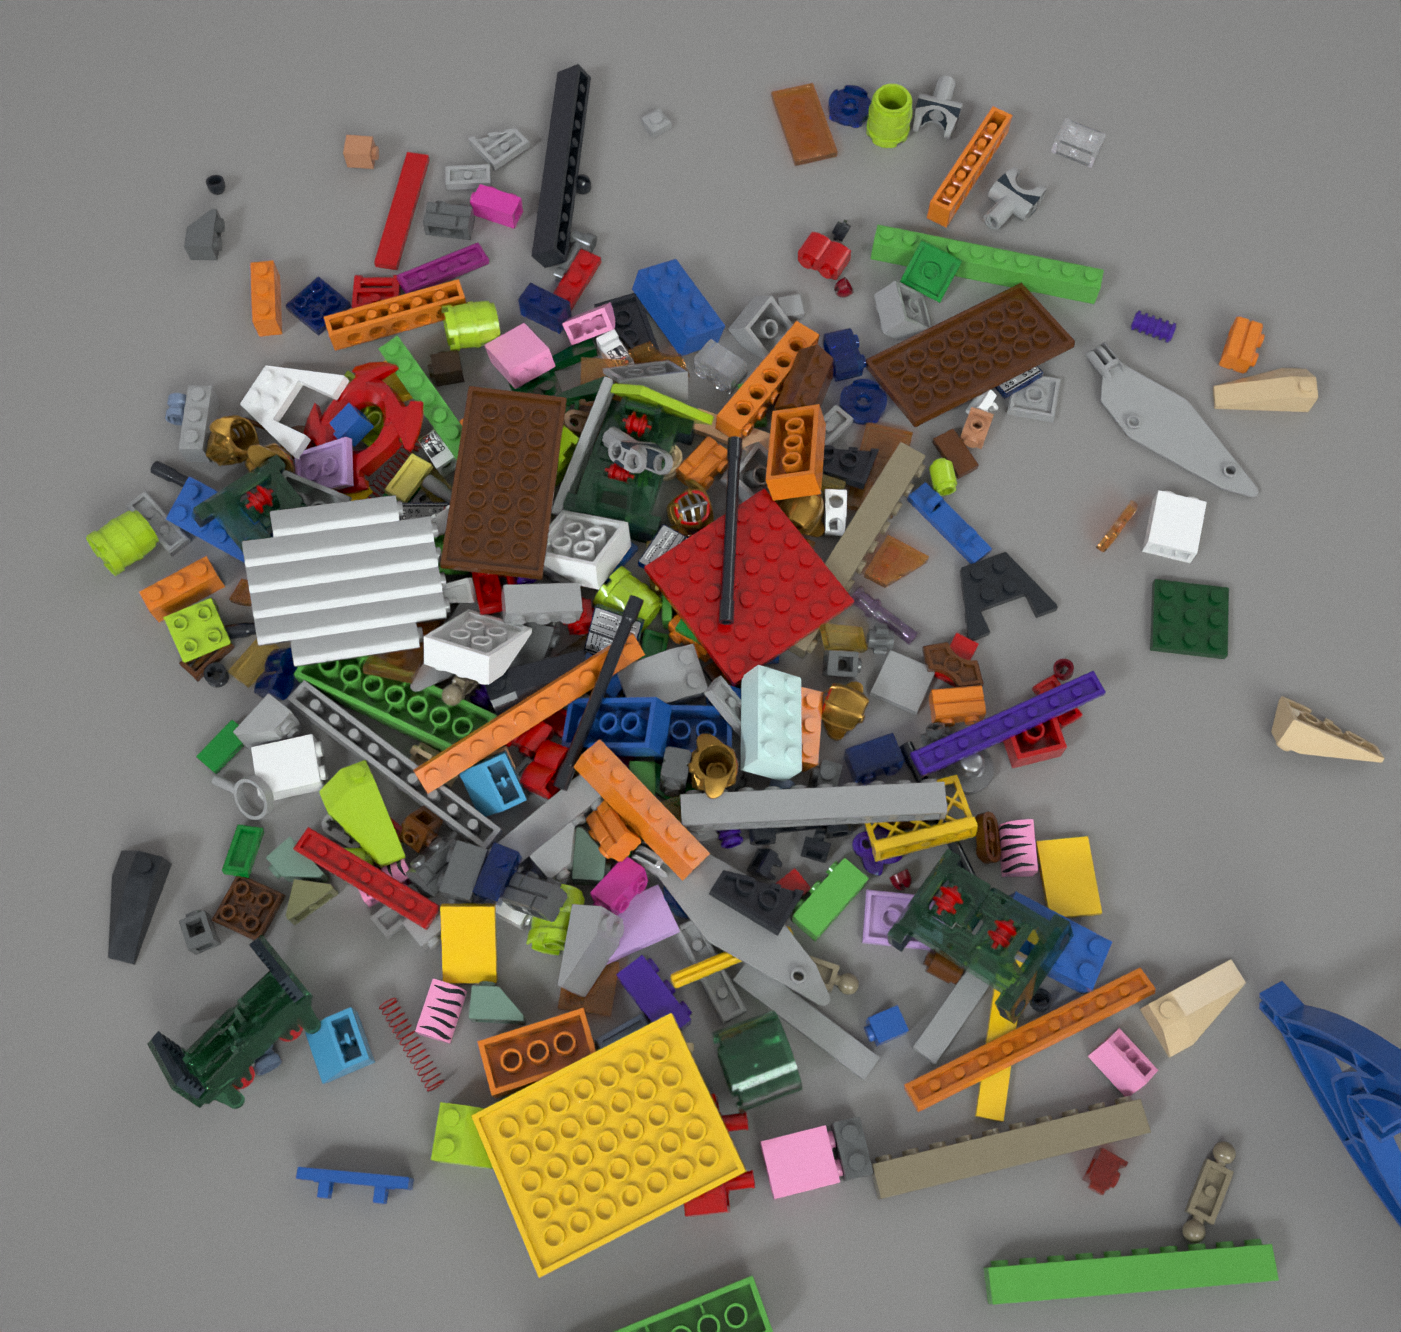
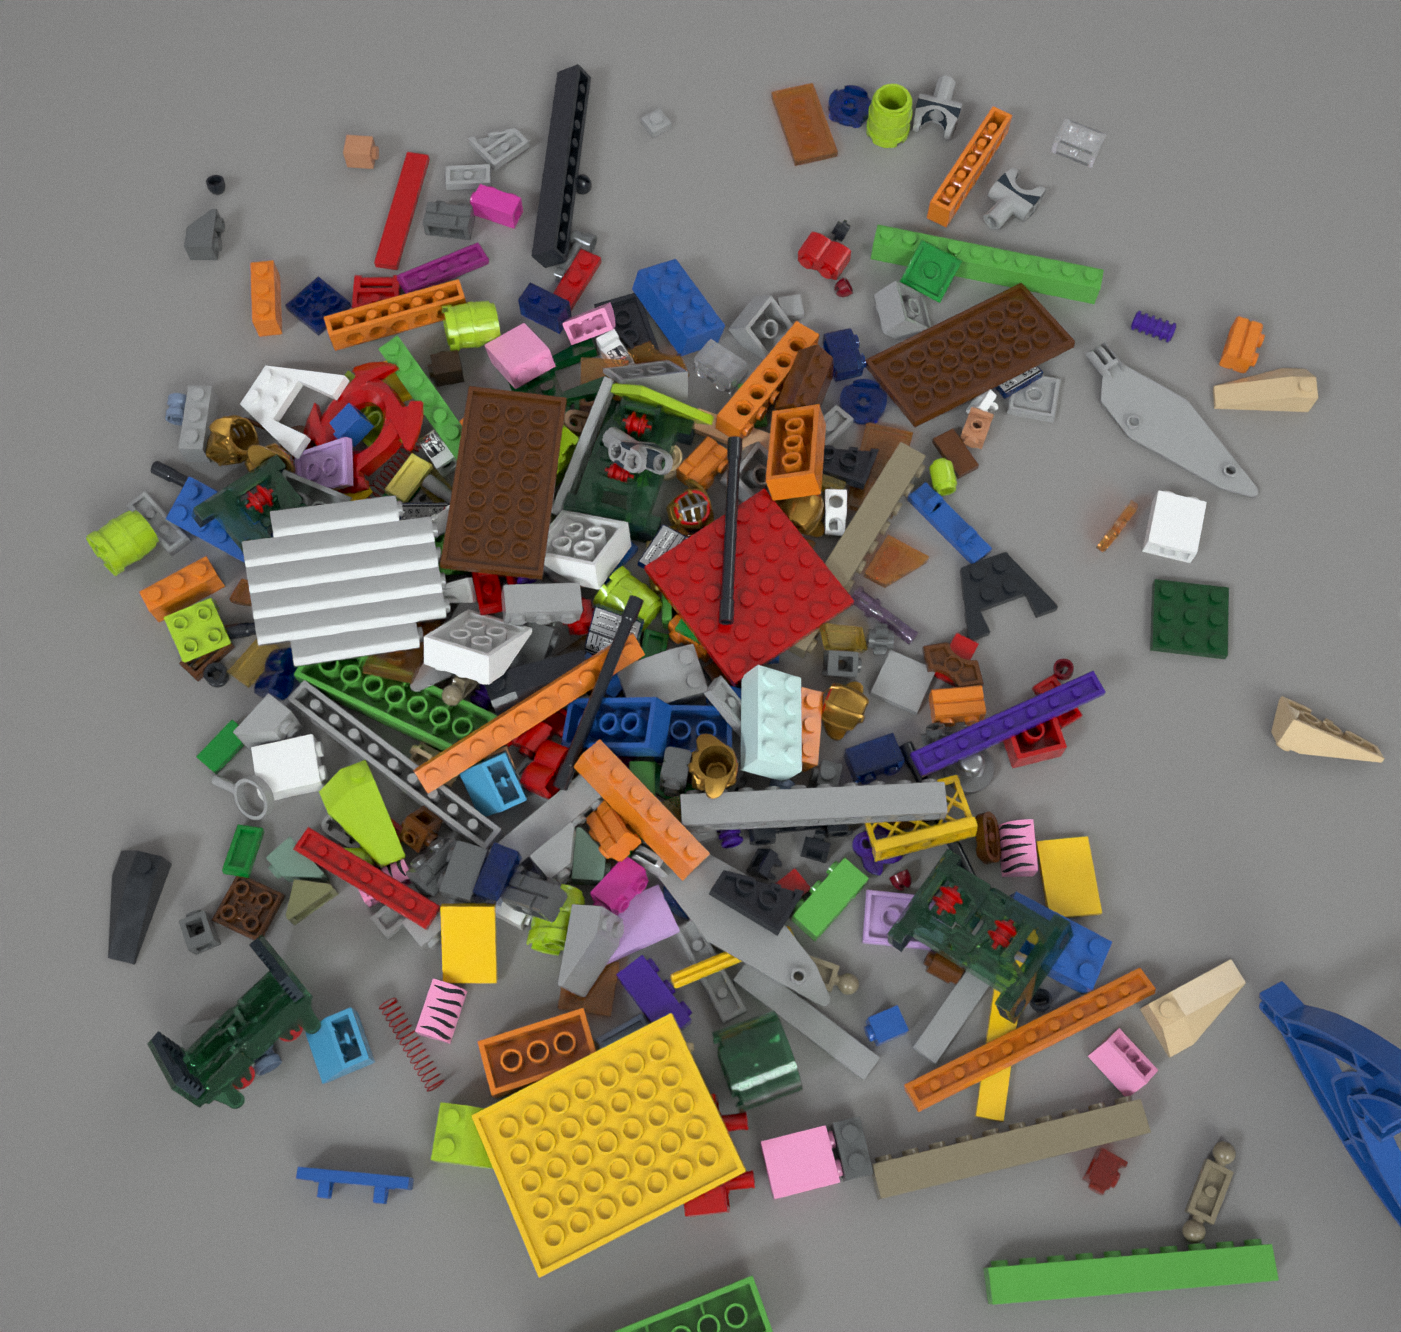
(492, 1005): sand green slope -> none

